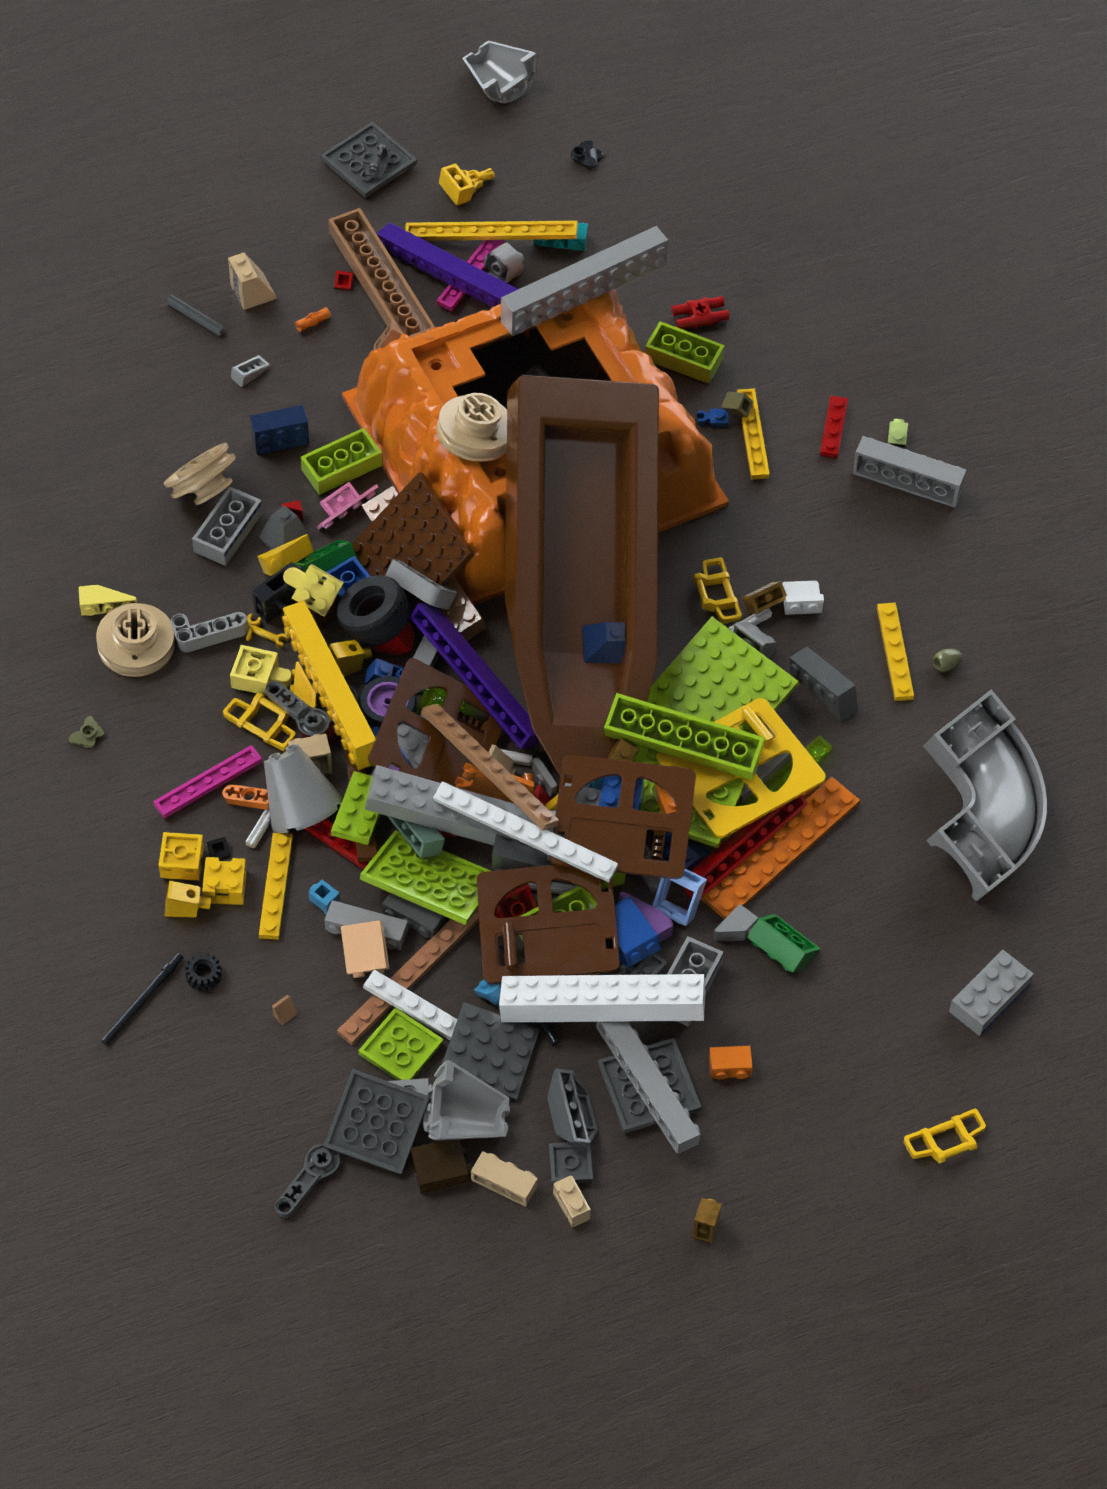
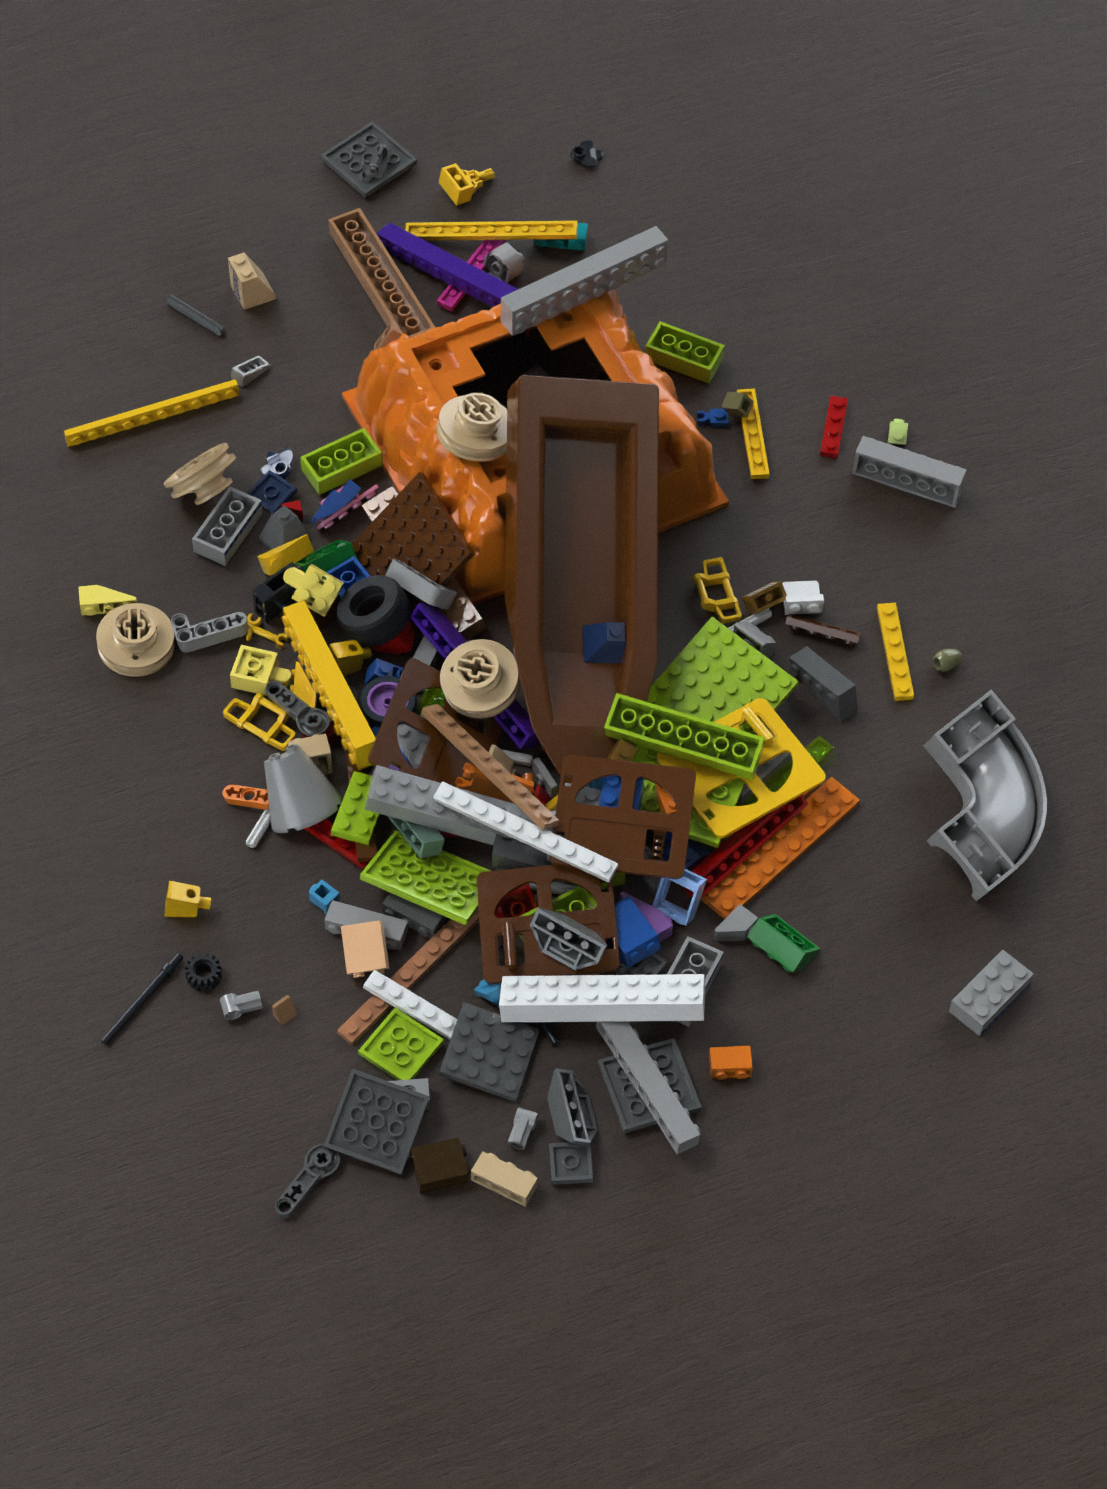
(88, 734): olive animal -> none
(151, 413): none -> yellow plate
(181, 856): yellow piece -> none
(207, 781): dark pink plate -> none
(218, 848): black slope -> none
(224, 880): yellow piece -> none
(235, 1005): none -> light grey piece
(272, 492): none -> dark blue tile
(275, 886): yellow plate -> none
(278, 462): none -> plate
(279, 429): dark blue brick -> none
(312, 319): orange pin -> none
(336, 501): none -> blue slope
(344, 280): red slope -> none
(464, 1106): light grey cone -> none
(482, 679): none -> tan wheel
(502, 70): light grey cone -> none
(523, 1125): none -> light grey piece
(566, 939): none -> dark grey wedge
(571, 1201): tan brick -> none
(700, 312): red pin -> none
(707, 1220): pearl gold brick -> none
(815, 627): none -> plate
(940, 1156): yellow bar -> none

